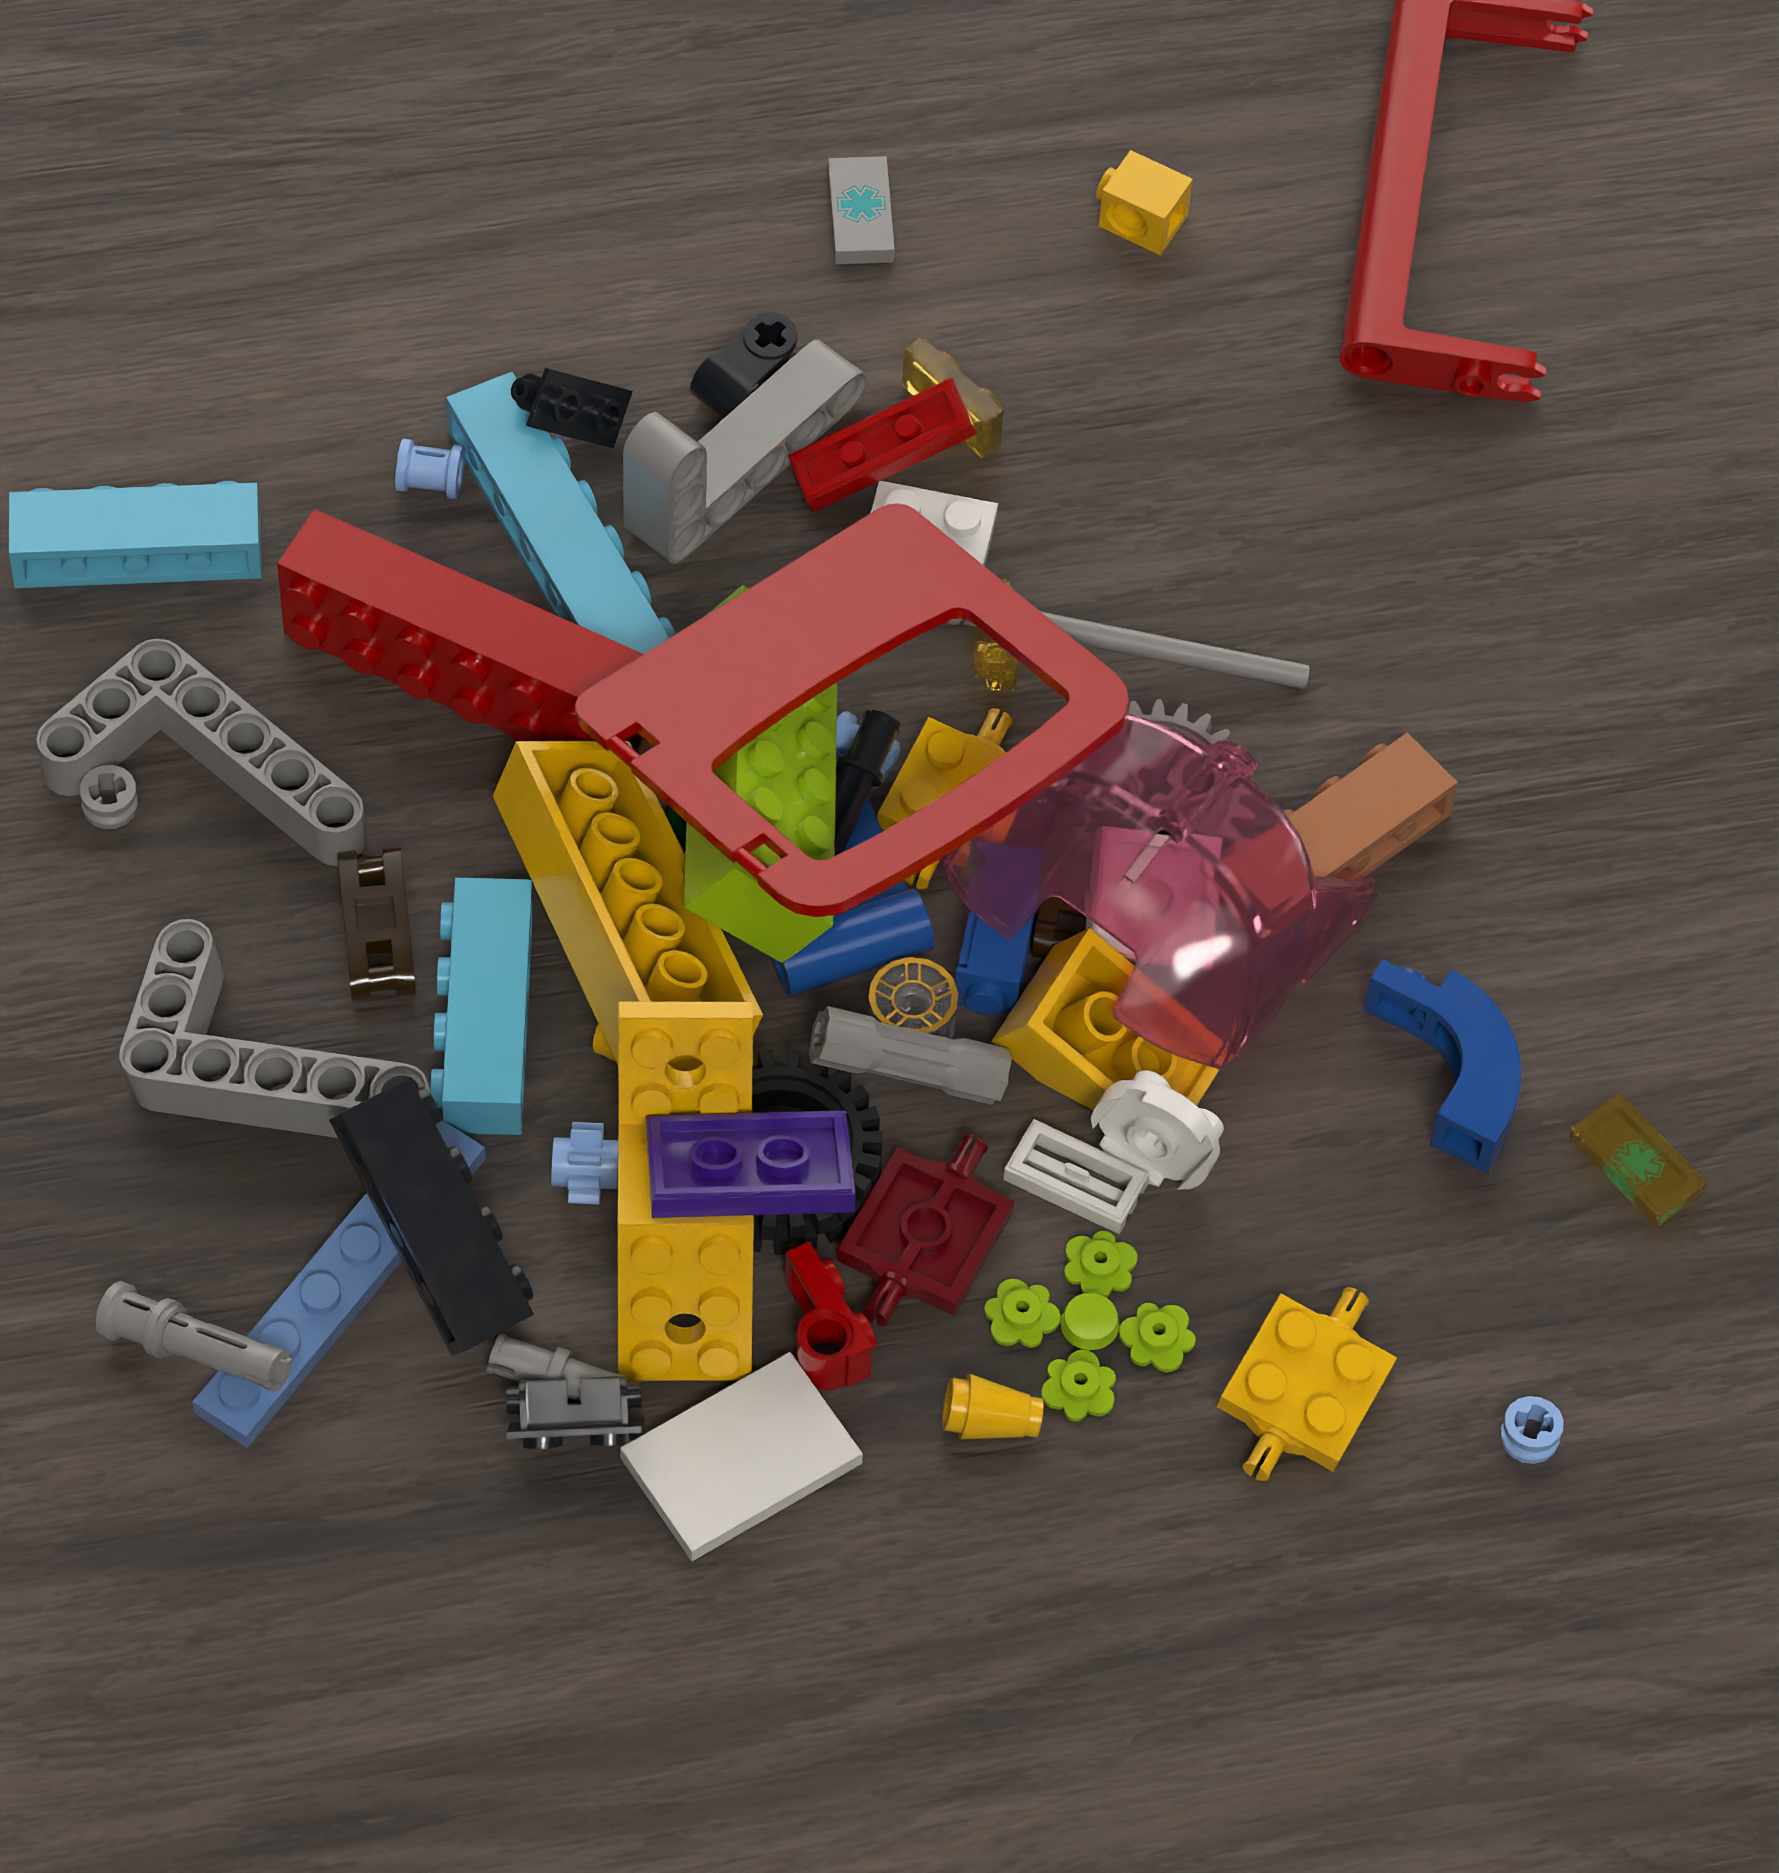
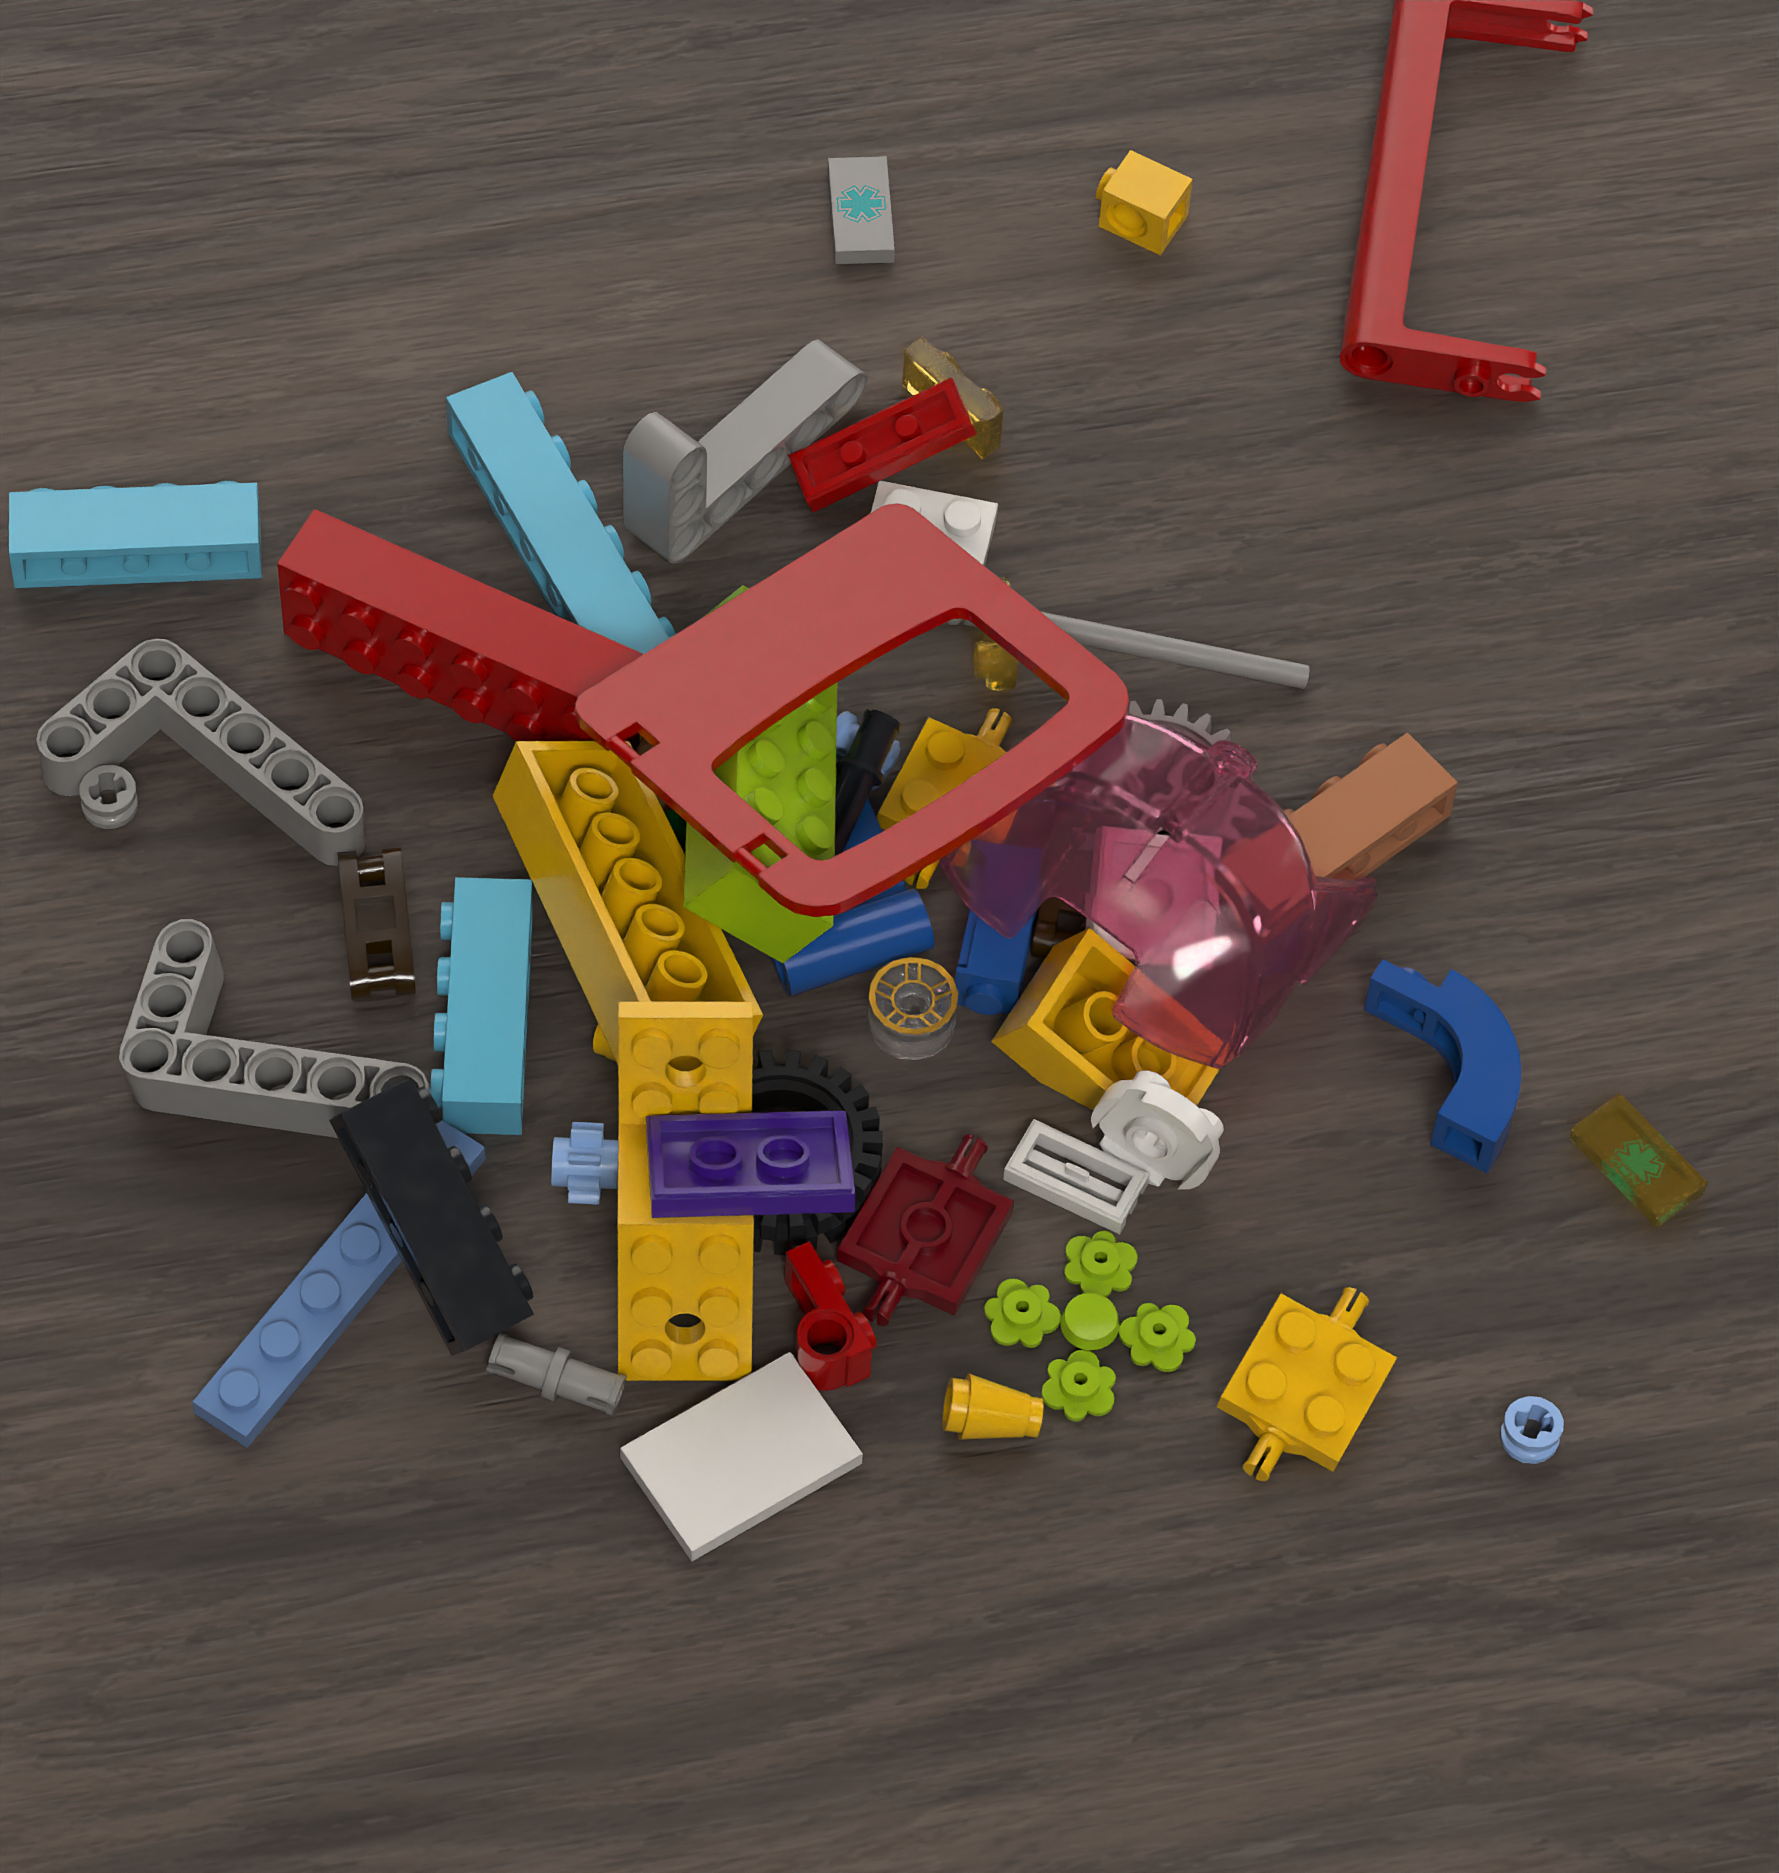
(168, 1330): light grey pin -> none
(430, 468): light blue bush -> none
(549, 1417): hinge -> none
(572, 406): black hinge -> none
(745, 362): black piece -> none
(955, 1066): light grey axle -> none

